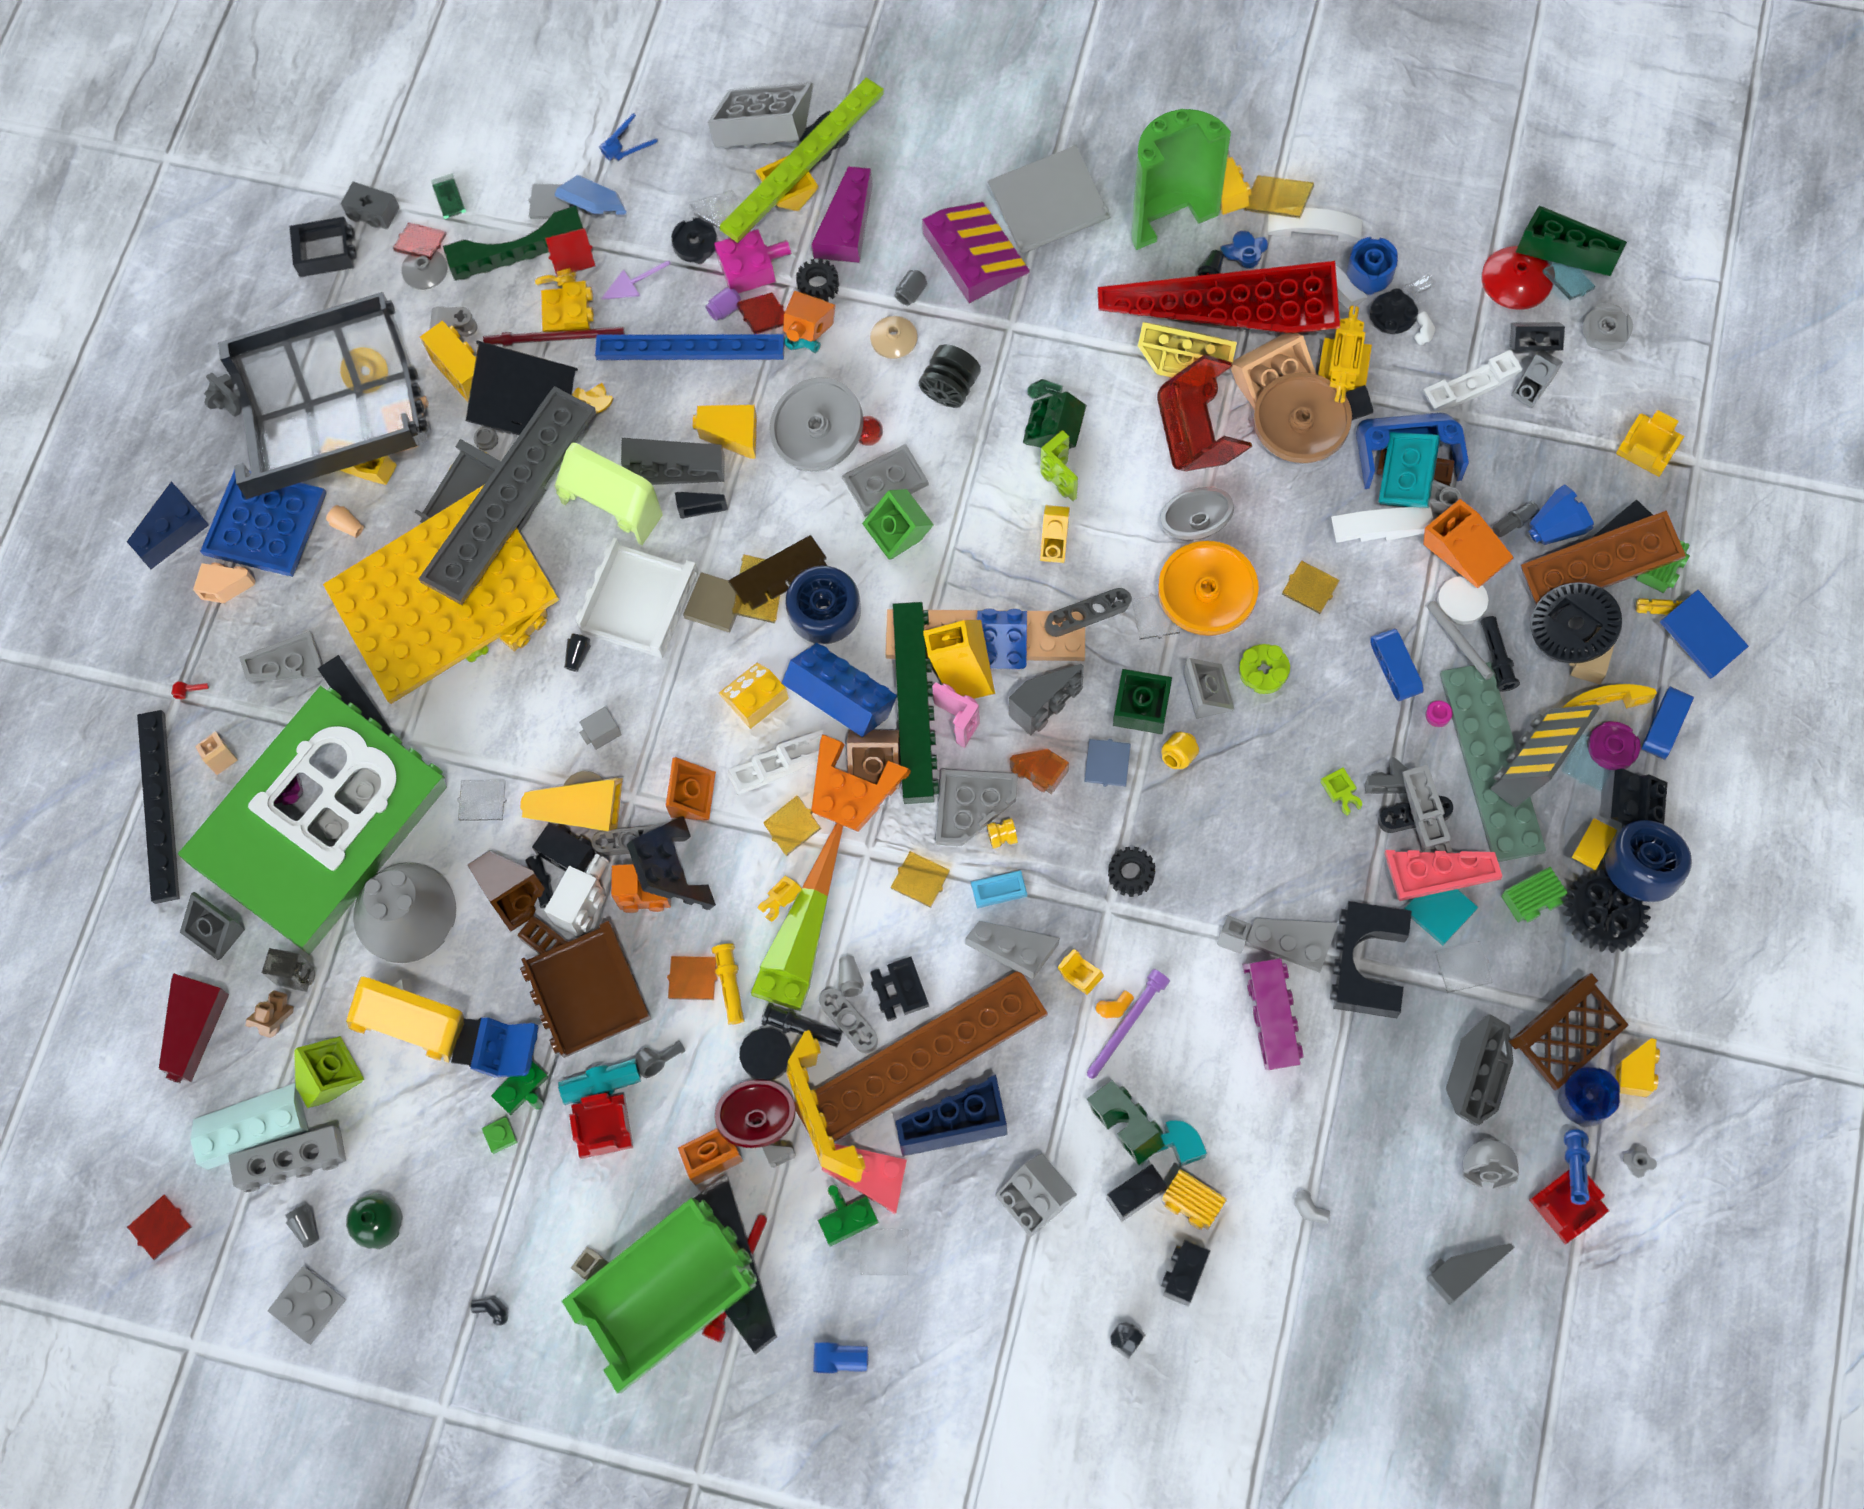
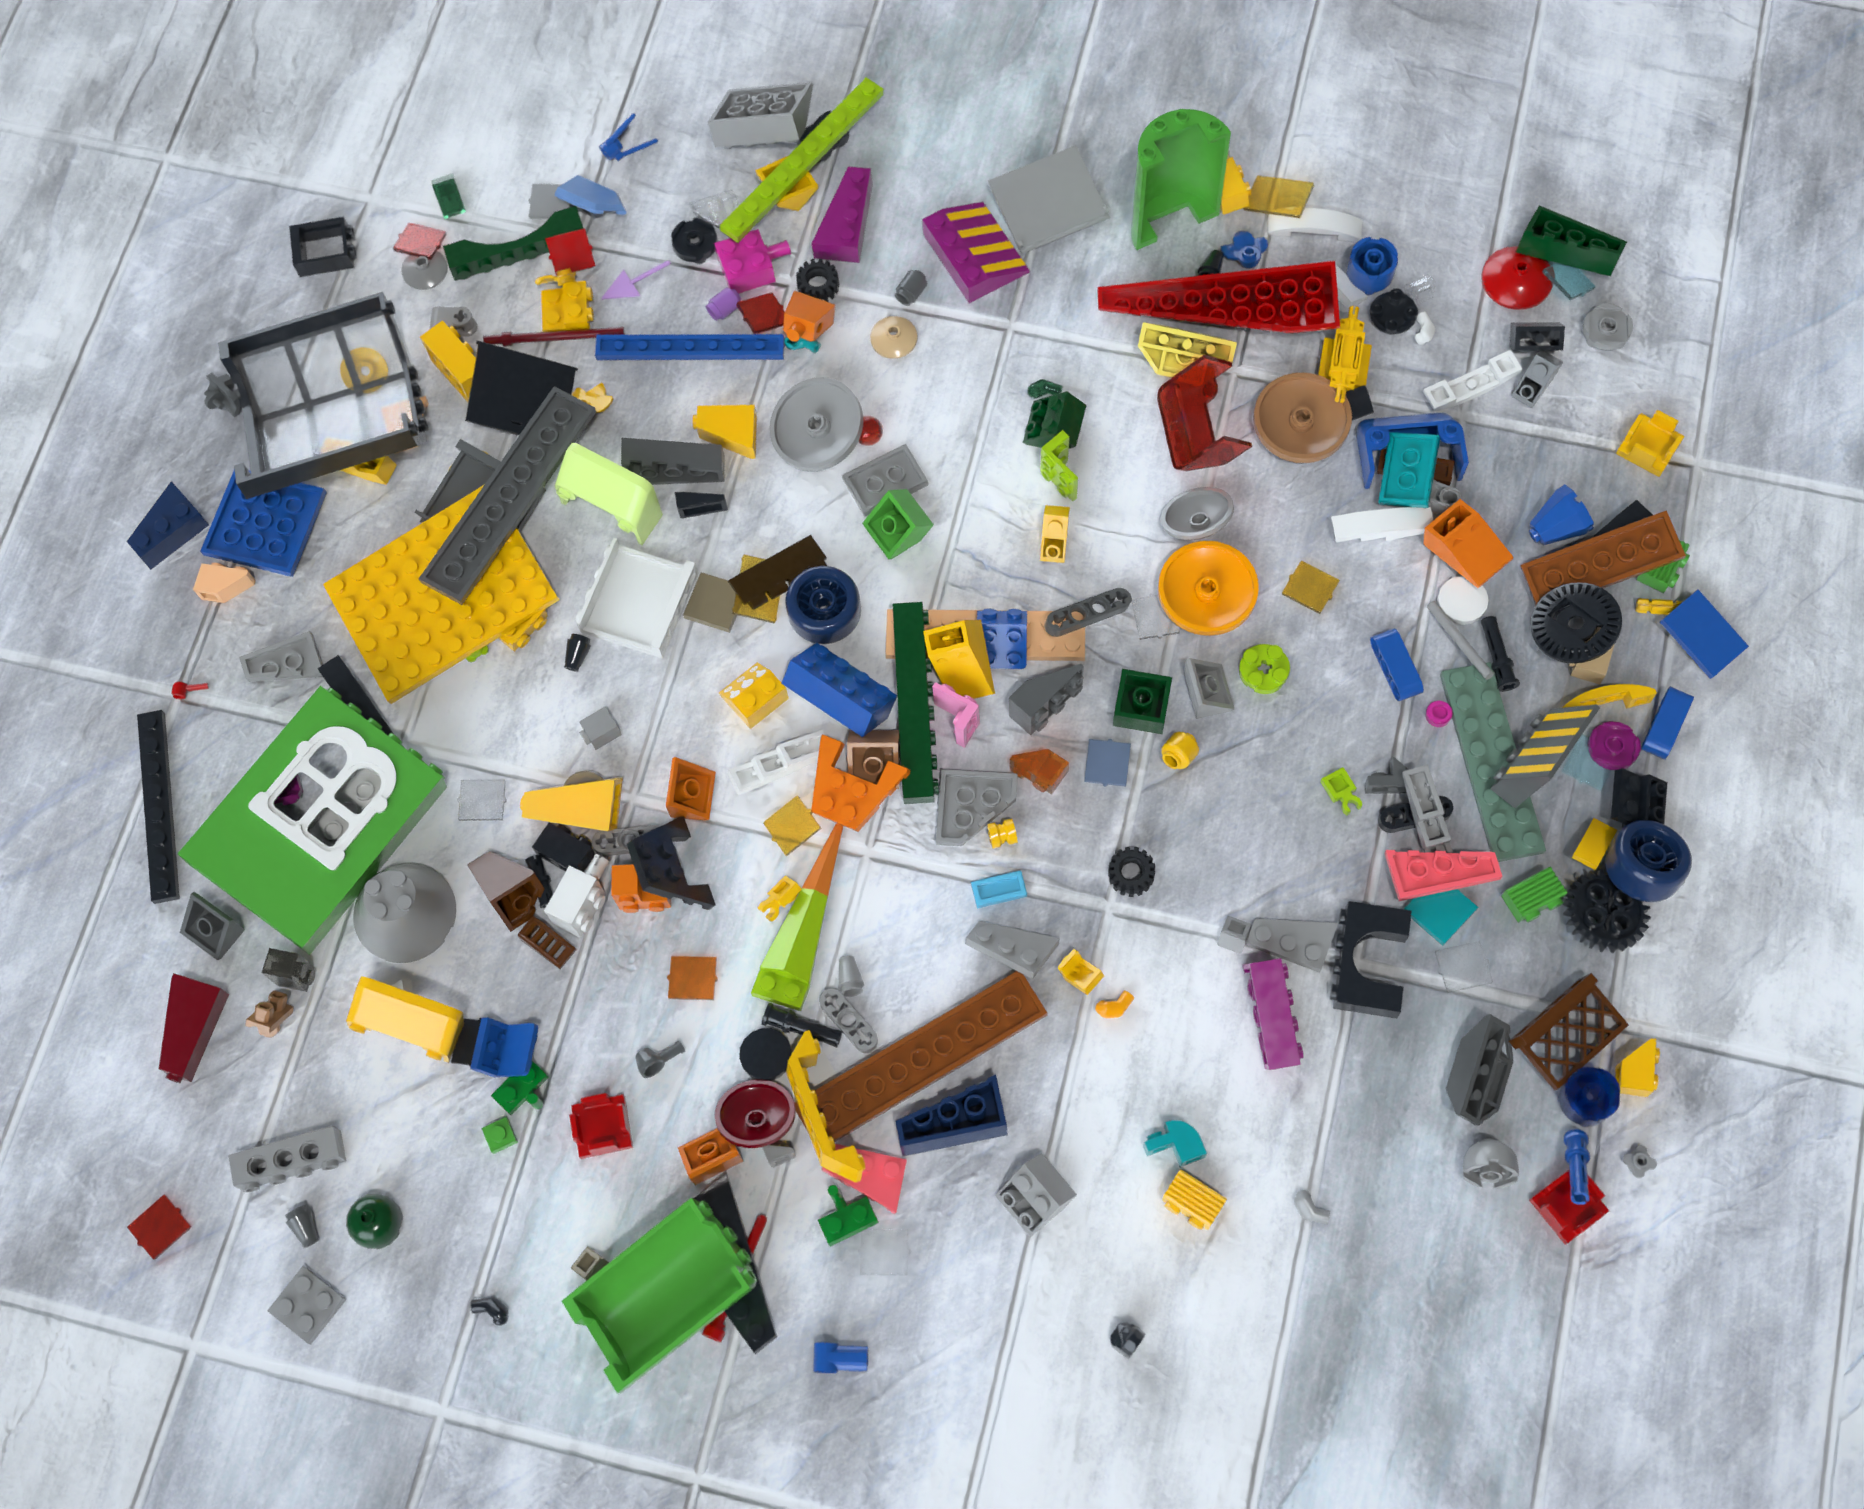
(215, 753): light nougat slope -> none
(247, 1126): light aqua slope -> none
(324, 1071): lime slope -> none
(344, 521): light nougat cone -> none
(369, 205): dark grey brick -> none
(485, 438): light grey plate -> none
(585, 991): reddish brown panel -> none
(599, 1080): teal piece -> none
(727, 972): yellow pin -> none
(907, 986): black plate -> none
(920, 879): clear yellow piece -> none
(949, 376): pearl dark grey wheel -> none
(1115, 1106): arch -> none
(1136, 1192): black brick -> none
(1156, 982): medium lavender piece -> none
(1184, 1278): black brick -> none
(1270, 361): light nougat slope -> none
(1462, 1271): dark grey slope -> none
(1516, 519): dark grey axle -> none

